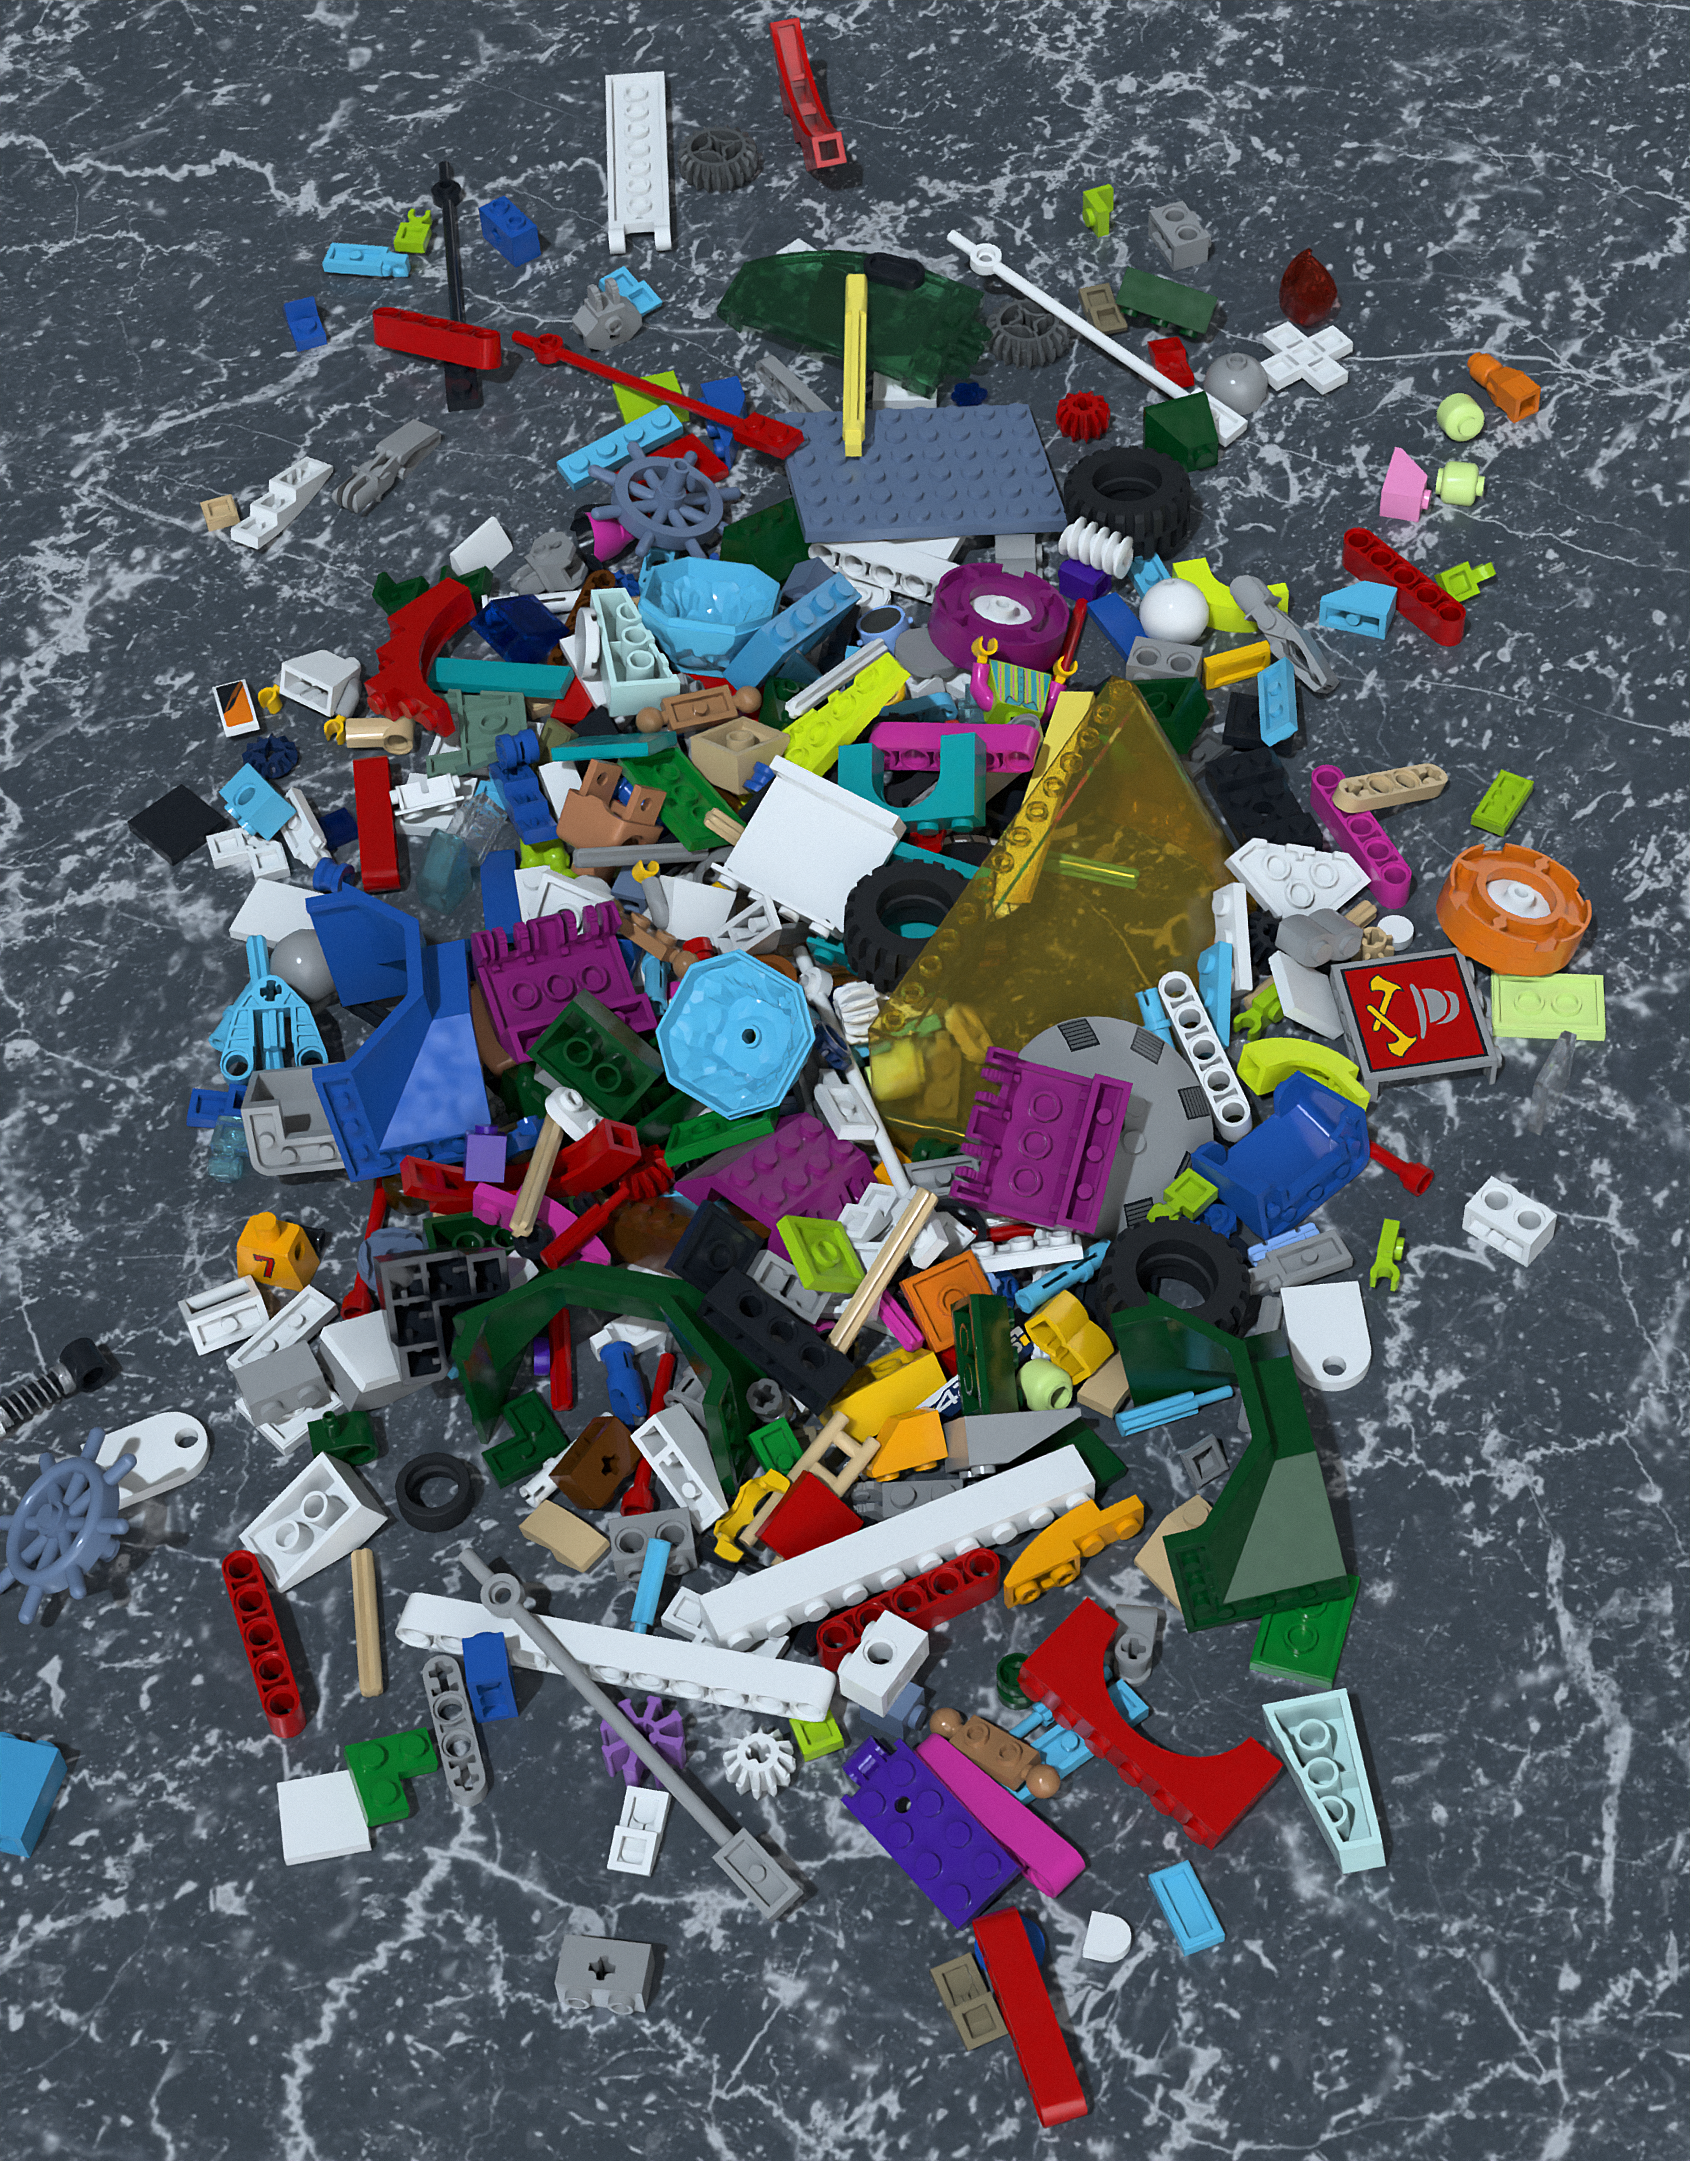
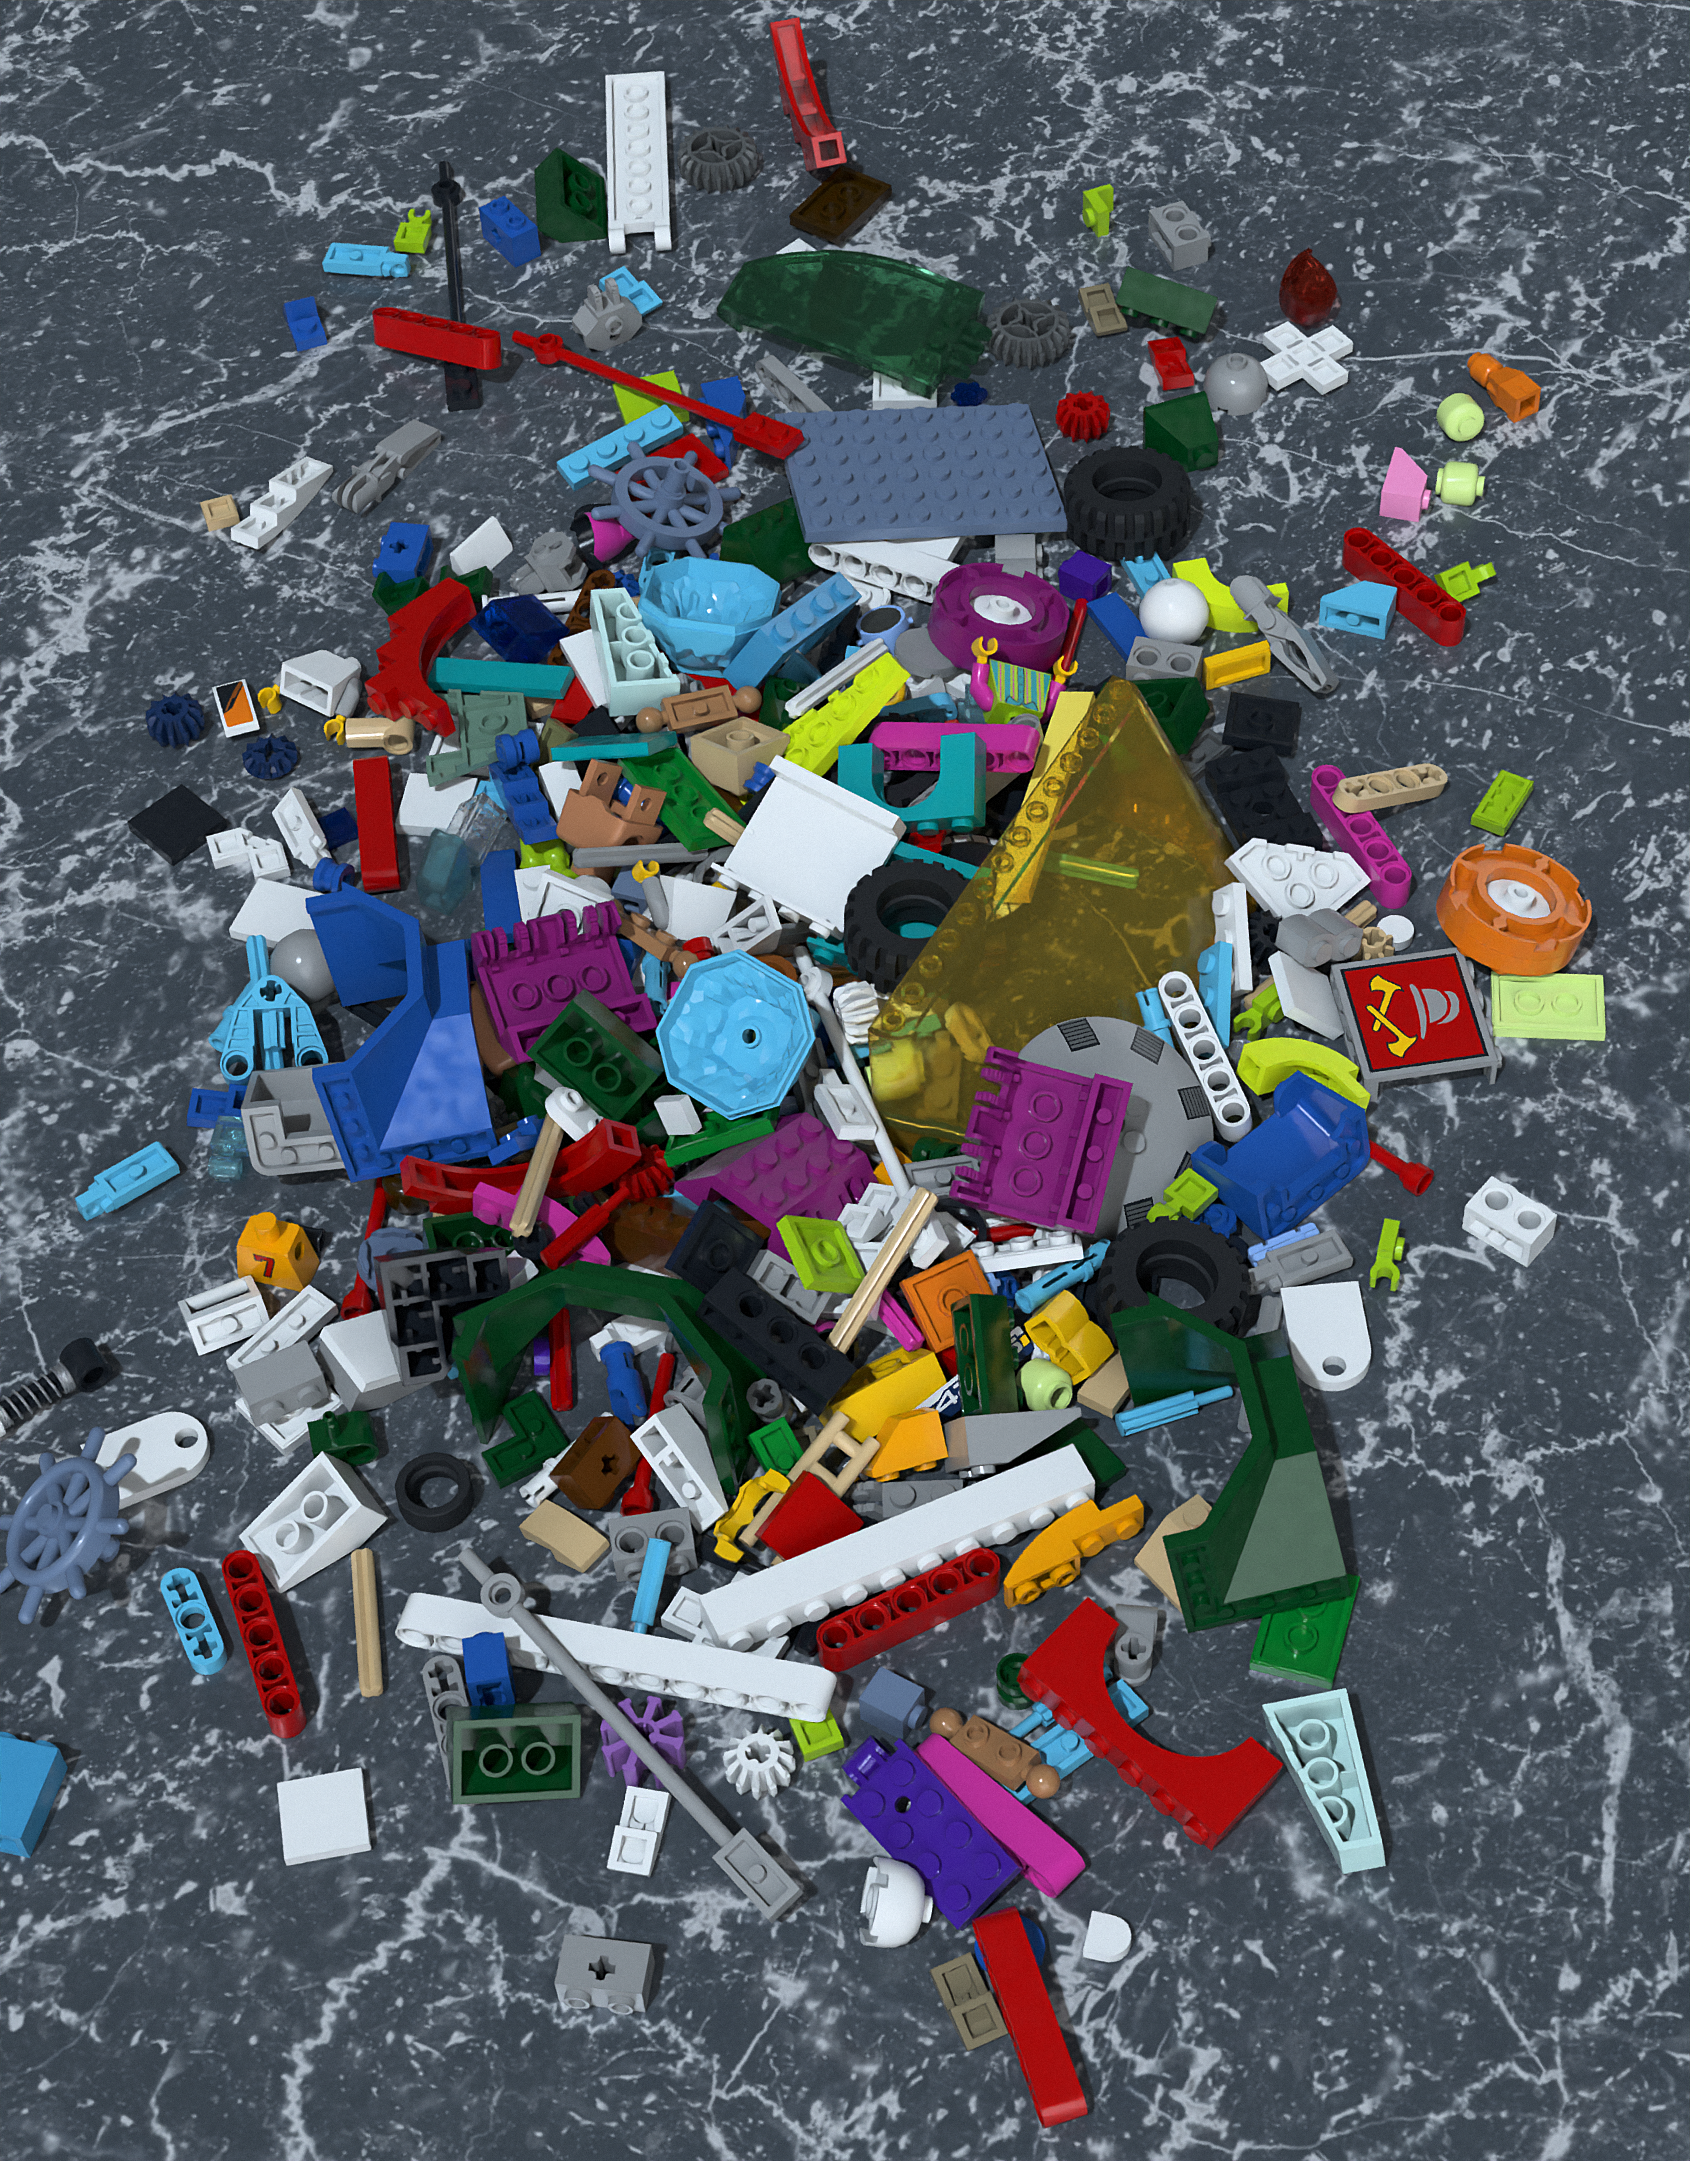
(127, 1181): none -> medium azure hinge
(175, 720): none -> dark blue gear
(191, 1637): none -> medium azure beam
(256, 803): medium azure brick -> none
(380, 1765): green plate -> none
(404, 551): none -> blue brick
(440, 794): white hinge -> none
(484, 1154): dark purple brick -> none
(513, 1752): none -> dark green slope
(569, 199): none -> dark green slope
(586, 642): white tile -> none
(678, 1114): none -> white tile
(805, 578): sand blue brick -> none
(832, 1045): dark blue gear -> none
(840, 205): none -> dark brown plate
(855, 363): light yellow piece -> none
(880, 1685): white brick -> none
(893, 1904): none -> white cylinder
(894, 271): black tile -> none
(986, 260): white bar -> none
(1097, 547): white piece -> none
(1186, 1908): medium azure tile -> none
(1204, 1461): light grey slope -> none
(1277, 702): medium azure plate -> none
(1551, 1082): clear tile -> none

